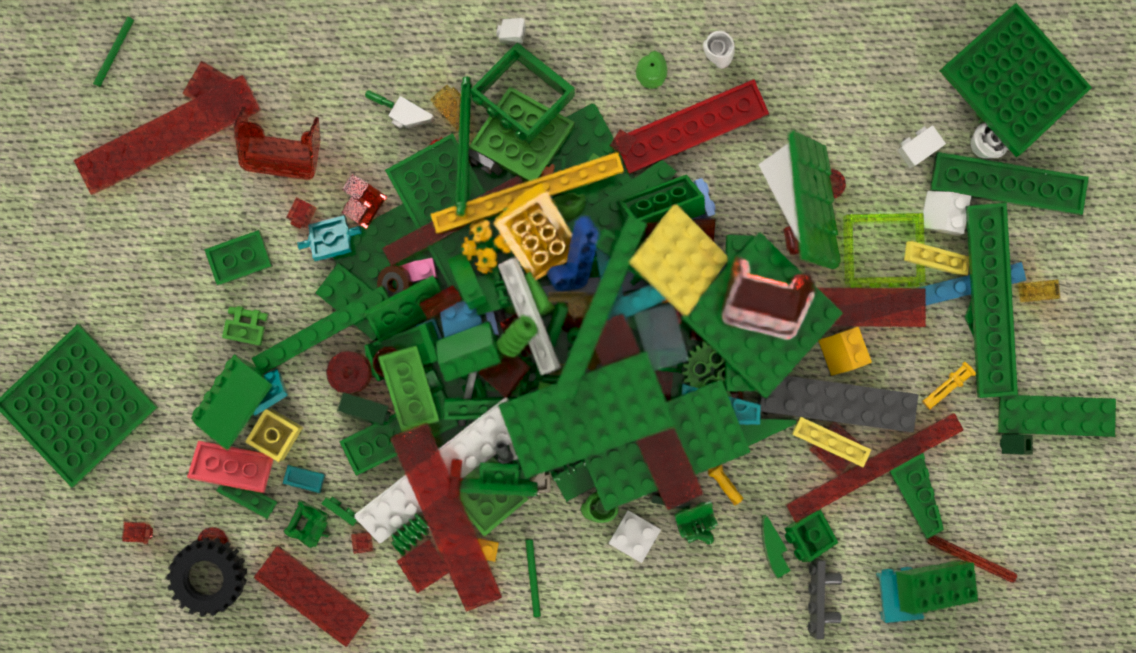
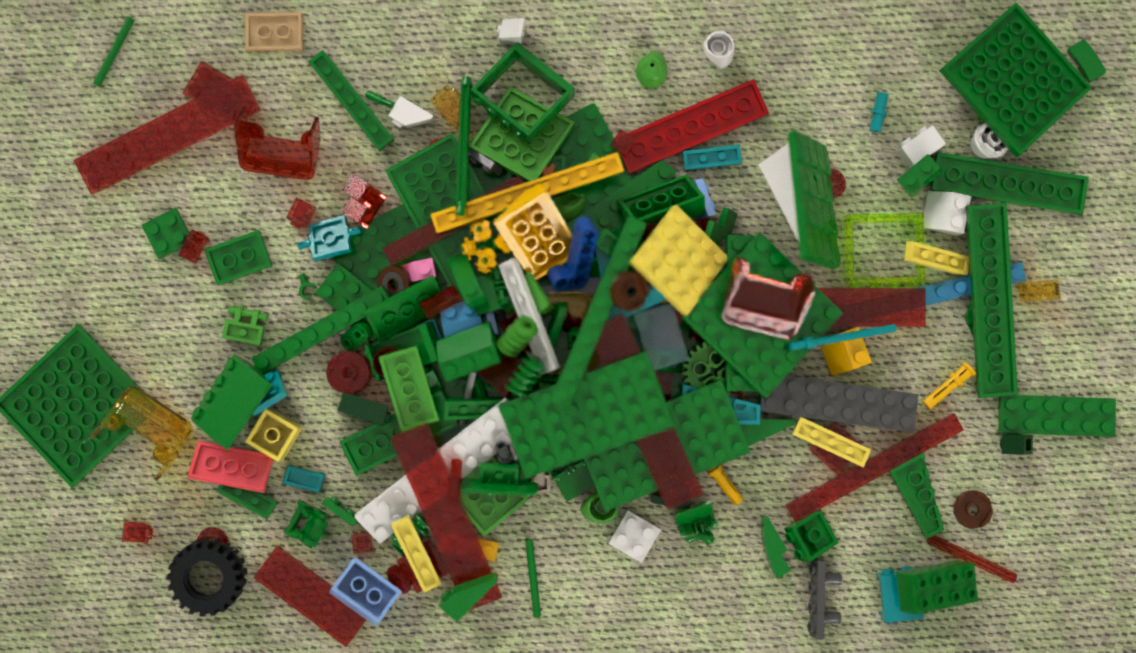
(150, 420): none -> clear yellow windscreen
(166, 233): none -> green plate
(193, 246): none -> clear red bracket
(274, 31): none -> tan tile
(304, 281): none -> green piece
(351, 100): none -> green plate
(356, 335): none -> green plate
(365, 591): none -> light blue brick
(399, 578): none -> clear red gear
(416, 553): none -> light yellow plate
(466, 595): none -> green slope
(526, 376): none -> green piece
(619, 288): none -> reddish brown tile
(712, 157): none -> teal plate
(718, 231): none -> green tile
(791, 241): clear red cone -> none
(810, 343): none -> teal bar
(879, 112): none -> teal pin
(919, 175): none -> green brick
(963, 503): none -> reddish brown tile
(1087, 60): none -> green slope

